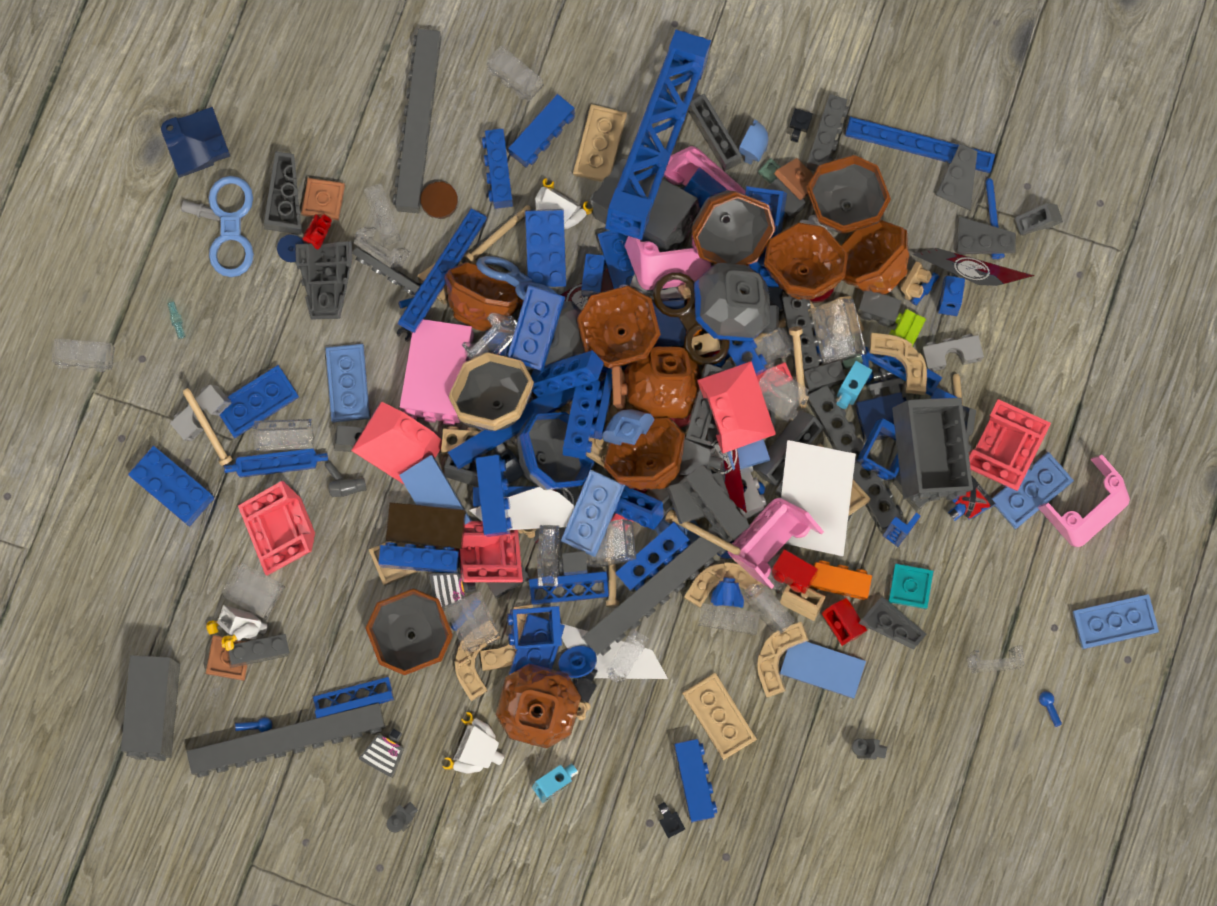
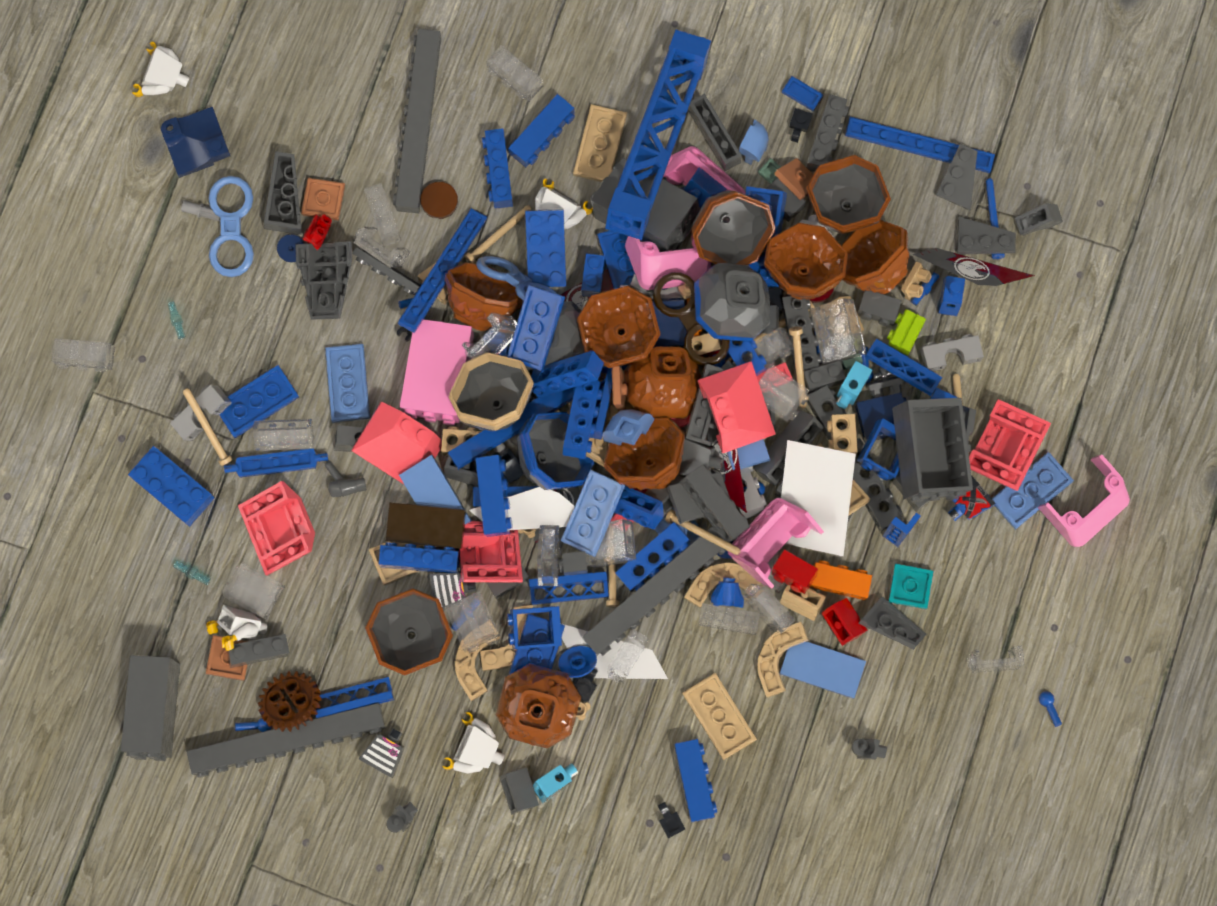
(161, 72): none -> white torso
(191, 572): none -> clear light blue bar
(305, 690): none -> reddish brown gear
(519, 791): none -> dark grey brick
(802, 93): none -> blue tile
(847, 435): none -> tan brick
(903, 351): tan plate -> none
(1115, 621): medium blue plate -> none

